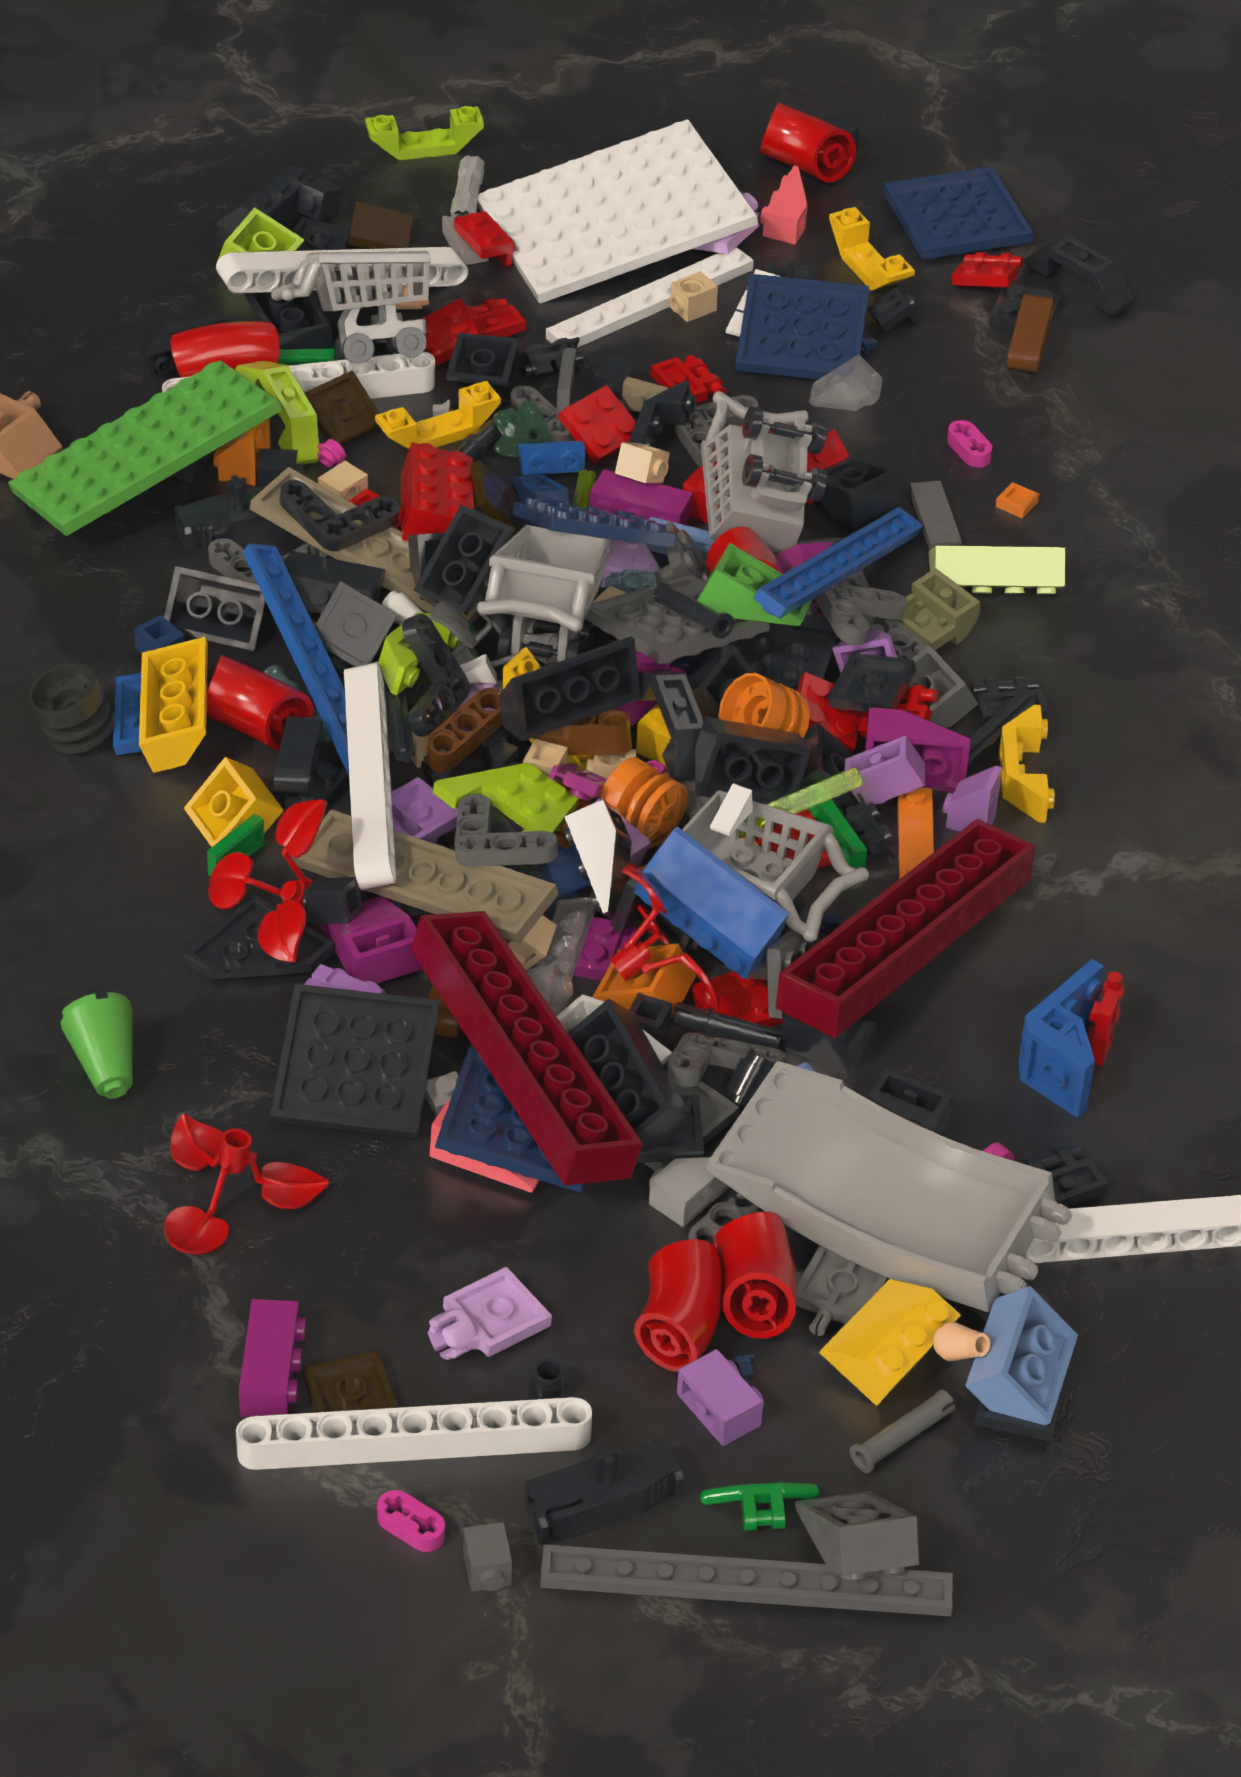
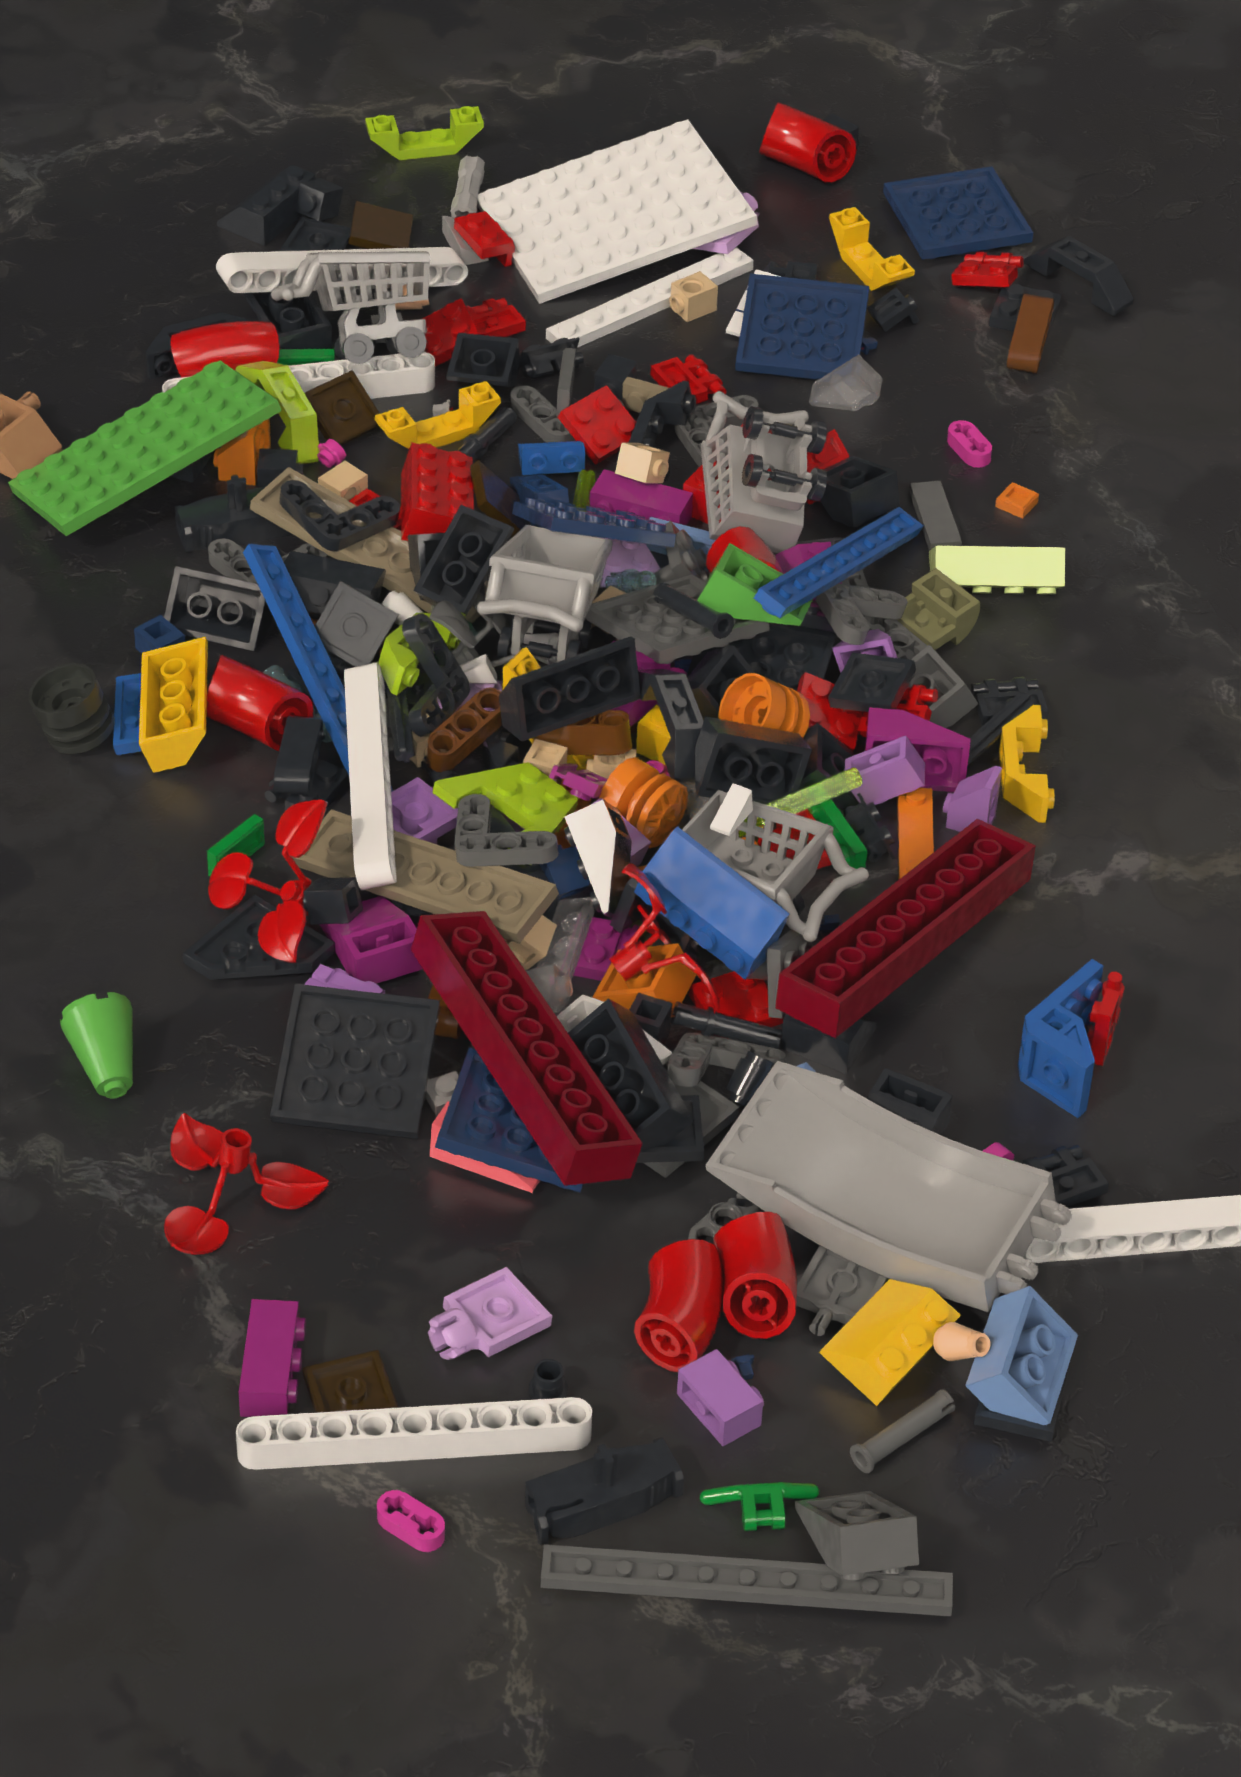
(229, 799): yellow slope -> none
(260, 234): lime slope -> none
(487, 1557): dark grey brick -> none
(518, 426): clear green plate -> none
(684, 1189): light grey slope -> none
(787, 210): coral slope -> none

